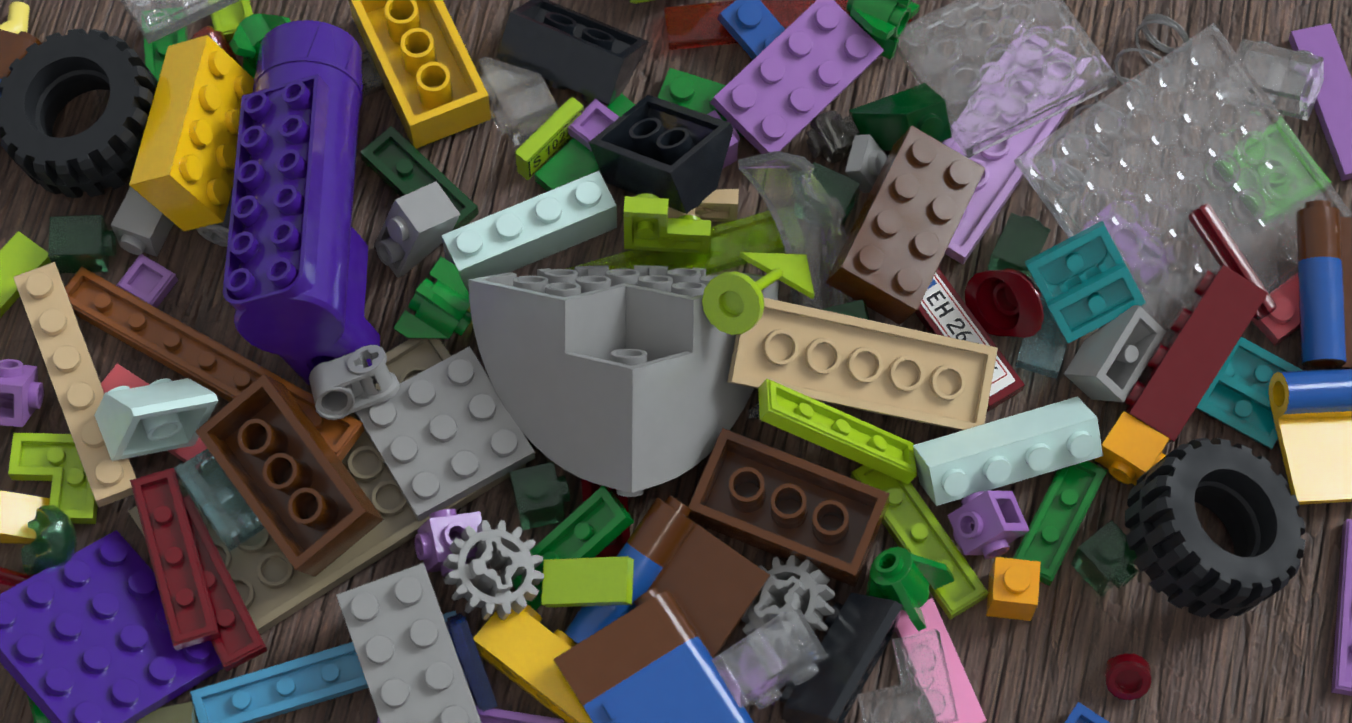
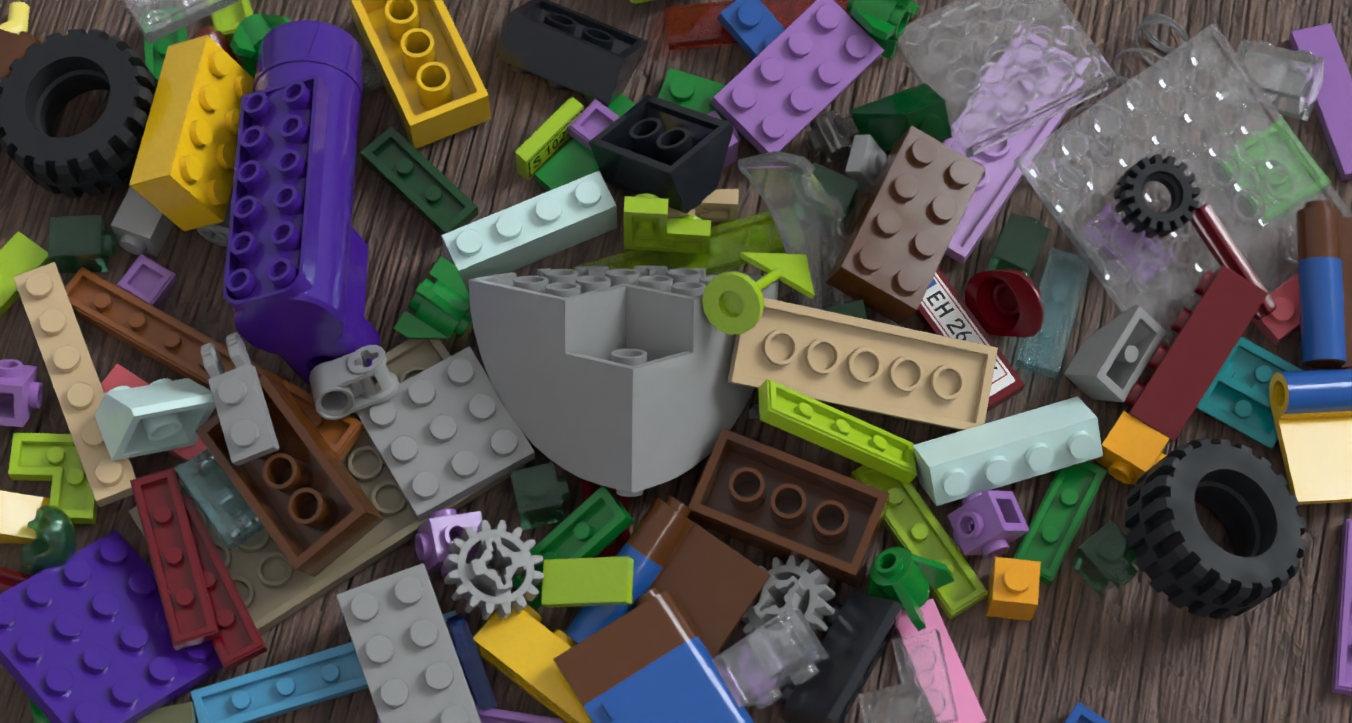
(240, 402): none -> light grey hinge
(415, 227): light grey slope -> none
(518, 96): clear slope -> none
(1084, 281): teal slope -> none
(1128, 676): dark red tile -> none
(1173, 179): none -> black tyre

